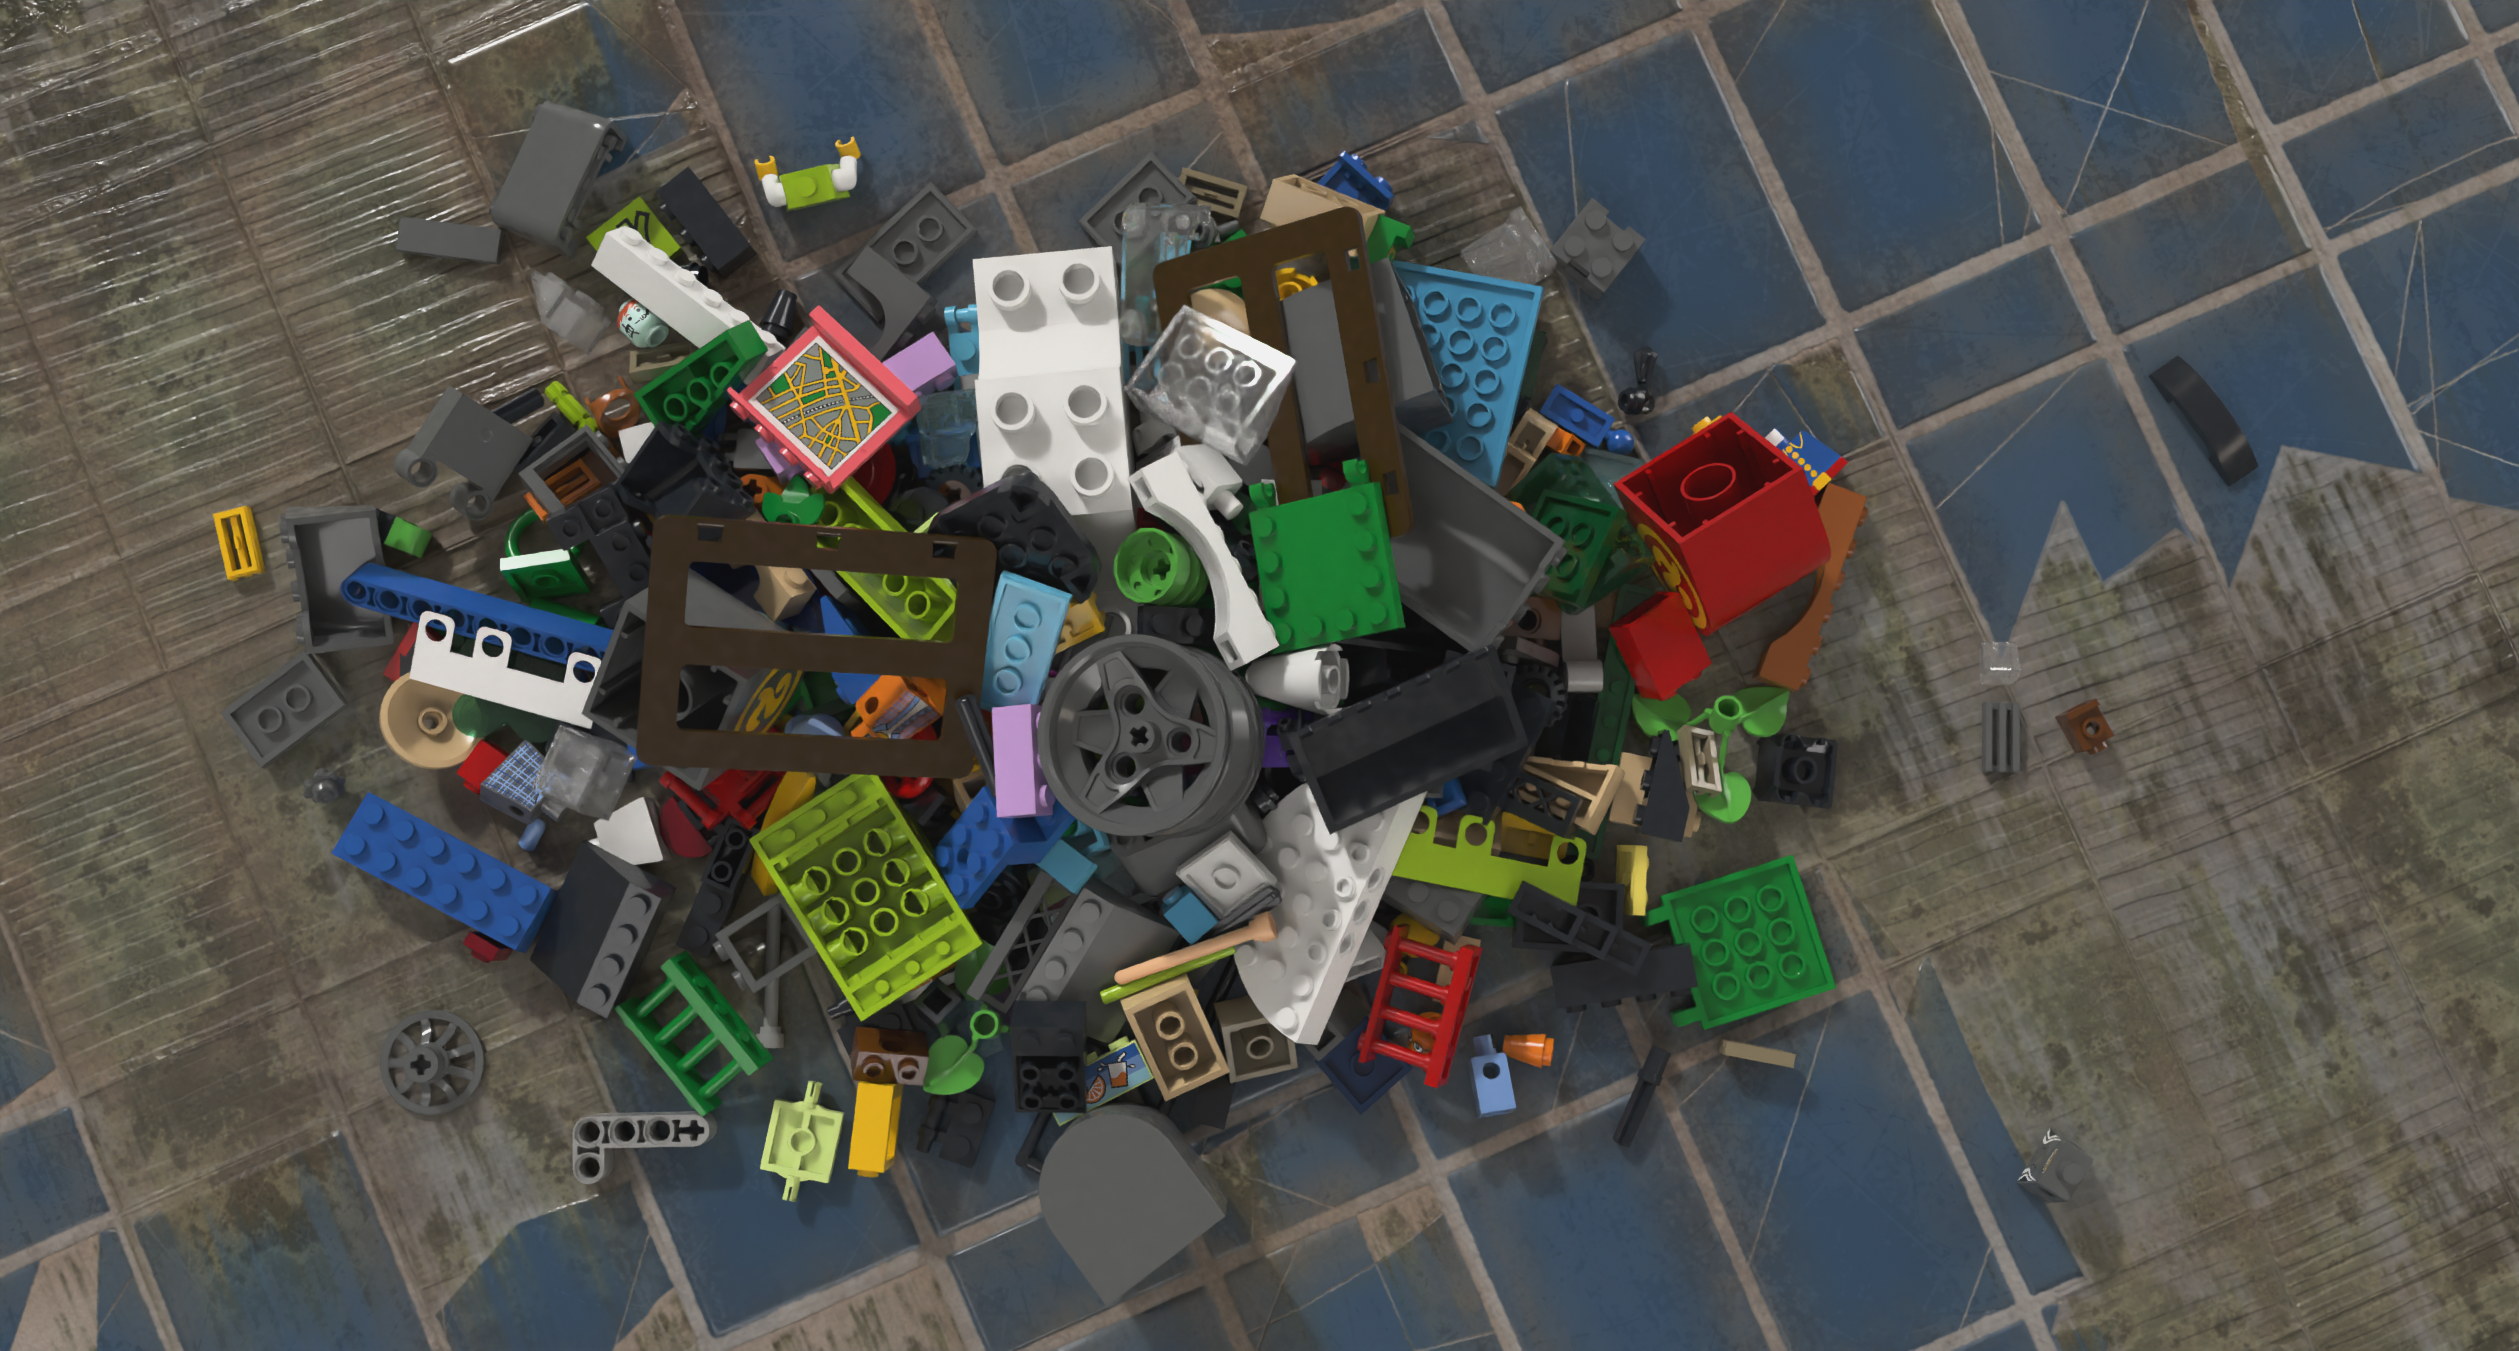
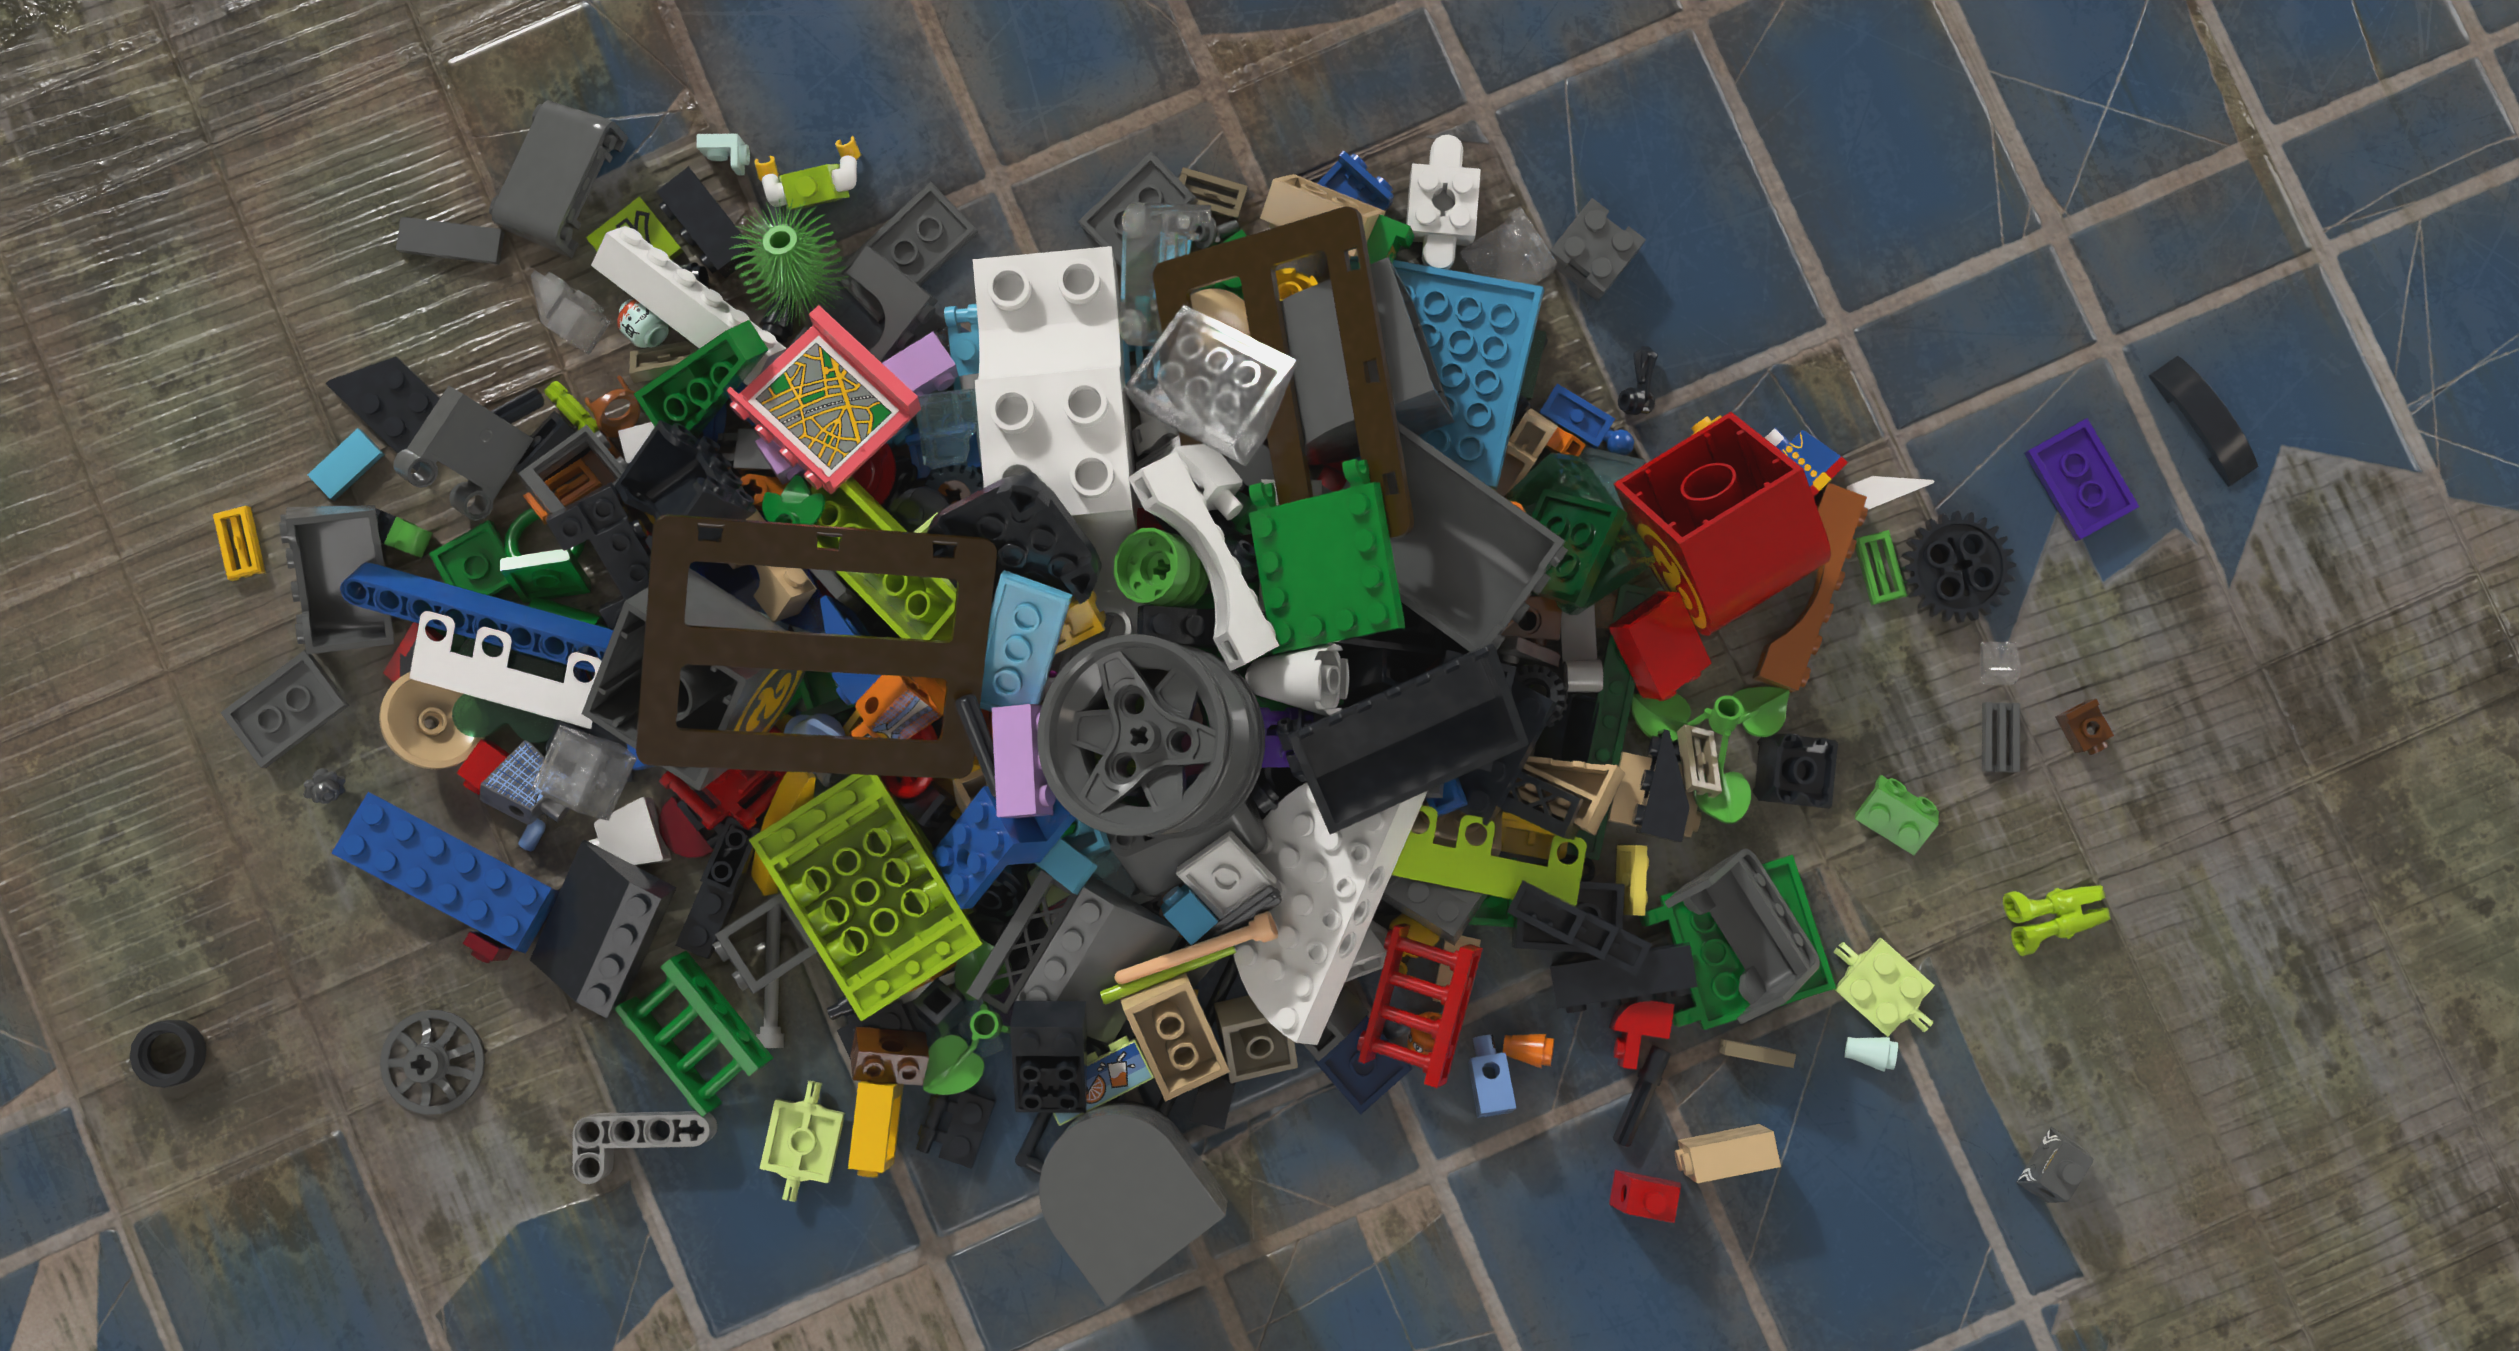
(141, 1050): none -> black tyre
(346, 464): none -> medium azure tile
(388, 400): none -> black wing
(474, 560): none -> green plate
(720, 146): none -> light aqua bracket
(789, 262): none -> bright green piece
(1443, 202): none -> white brick
(1639, 1019): none -> red brick
(1645, 1196): none -> red torso
(1727, 1153): none -> tan brick
(1757, 927): none -> dark grey windscreen
(1867, 572): none -> bright green tile
(1874, 1052): none -> light aqua cone
(1883, 987): none -> yellowish green plate
(1884, 489): none -> white sticker
(1898, 814): none -> bright green bracket
(1928, 575): none -> black gear
(2068, 918): none -> lime piece
(2081, 479): none -> dark purple plate

